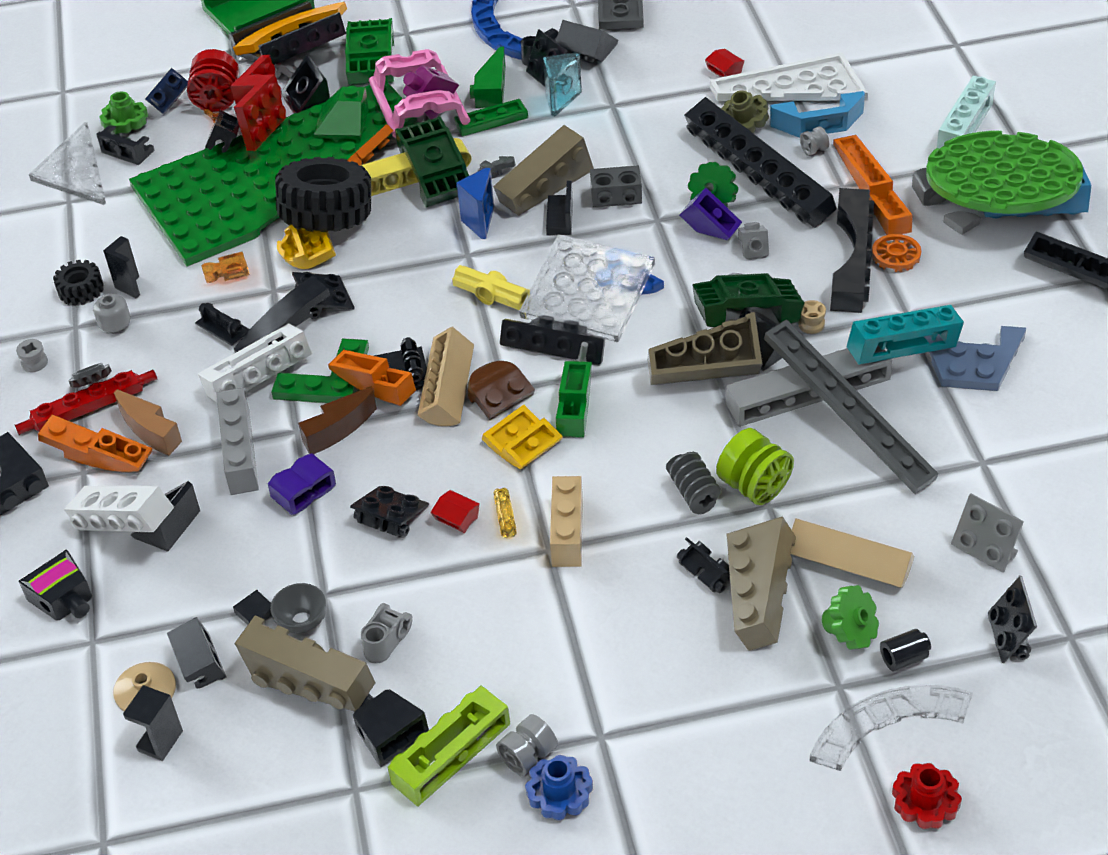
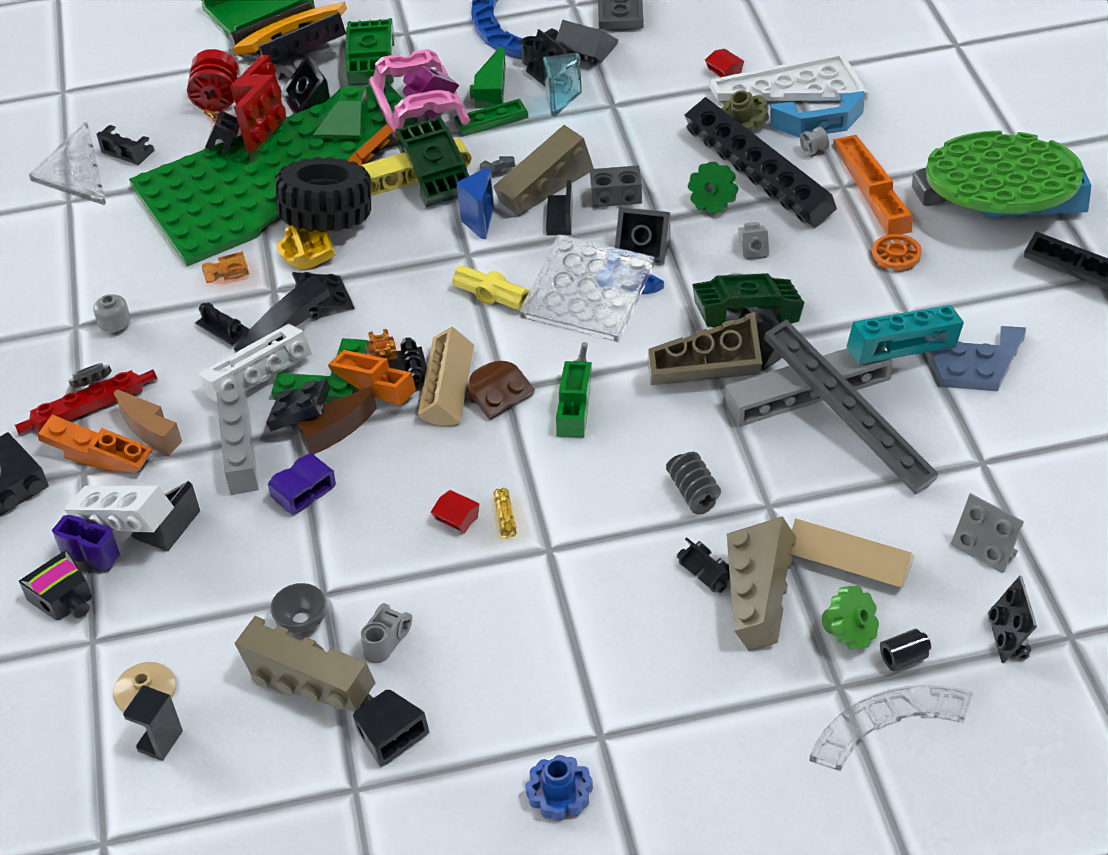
(32, 355): light grey wheel -> none
(74, 292): black tyre -> none
(86, 542): none -> dark purple brick
(122, 266): black panel -> none
(123, 113): bright green plant -> none
(167, 91): dark blue hips -> none
(196, 653): black hinge -> none
(253, 605): black tile -> none
(298, 404): none -> black plate
(382, 345): none -> clear orange plate
(387, 510): black hinge -> none
(448, 745): lime brick -> none
(521, 437): yellow slope -> none
(530, 741): light grey wheel -> none
(552, 338): black bracket -> none
(566, 521): tan brick -> none
(644, 232): none -> black slope
(710, 216): dark purple slope -> none
(754, 466): lime wheel -> none
(812, 317): tan wheel -> none
(849, 281): black arch -> none
(926, 795): red plant -> none
(961, 221): light grey tile -> none
(967, 112): light aqua brick -> none

